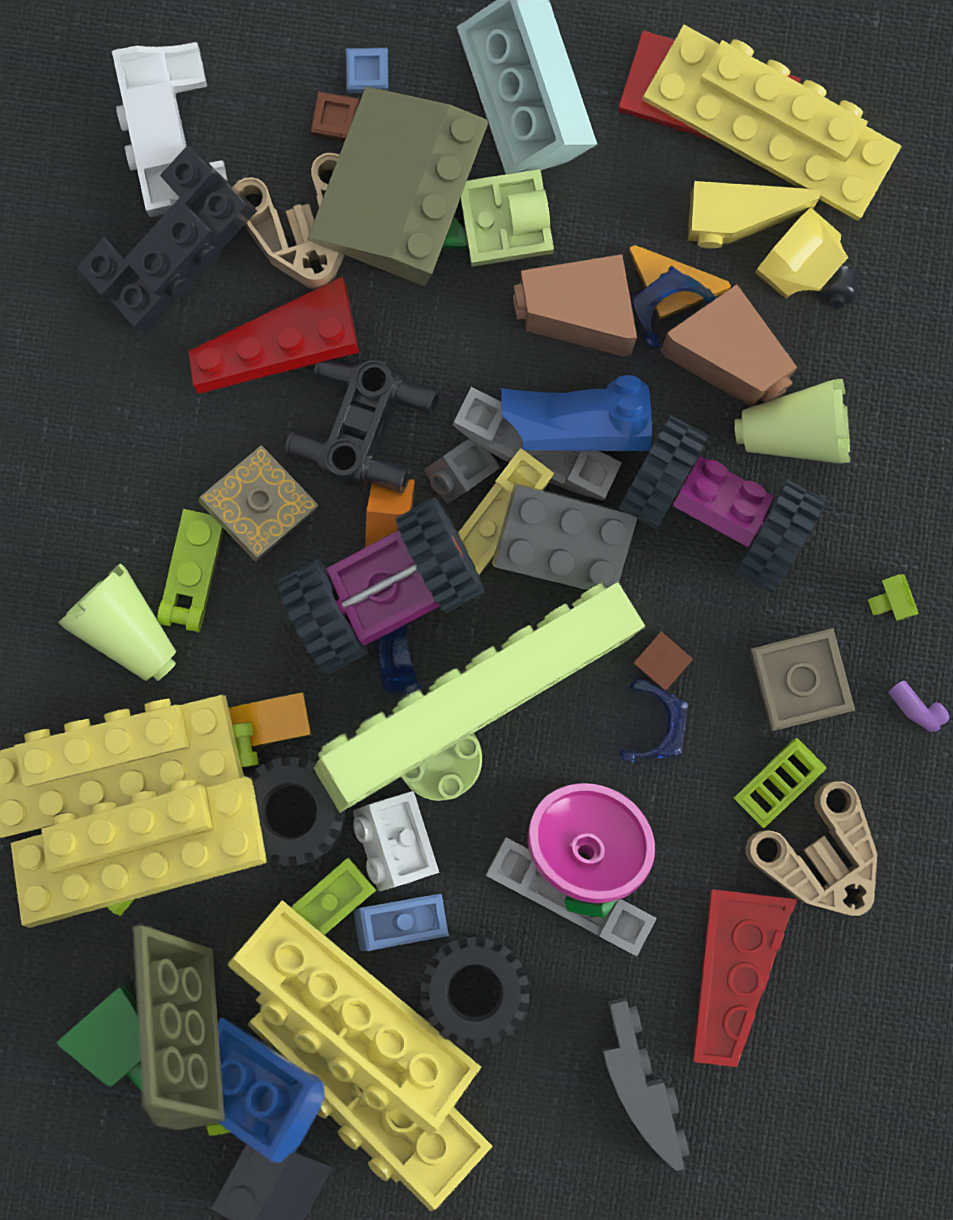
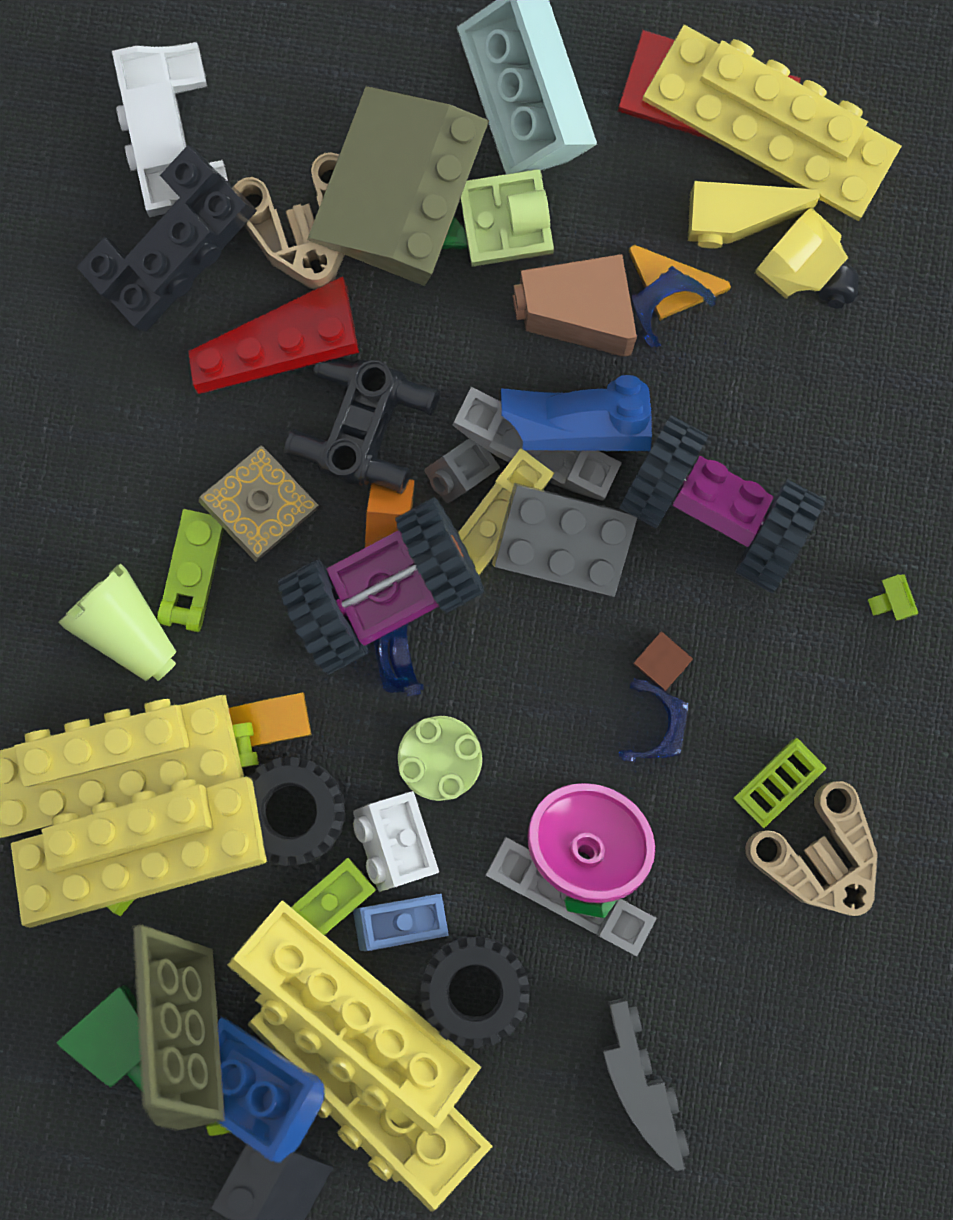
(333, 116): copper tile -> none
(366, 68): medium blue tile -> none
(479, 696): yellowish green brick -> none
(732, 350): nougat slope -> none
(736, 965): red wing -> none
(799, 425): yellowish green cone -> none
(802, 679): dark tan plate -> none
(914, 708): medium lavender arm -> none

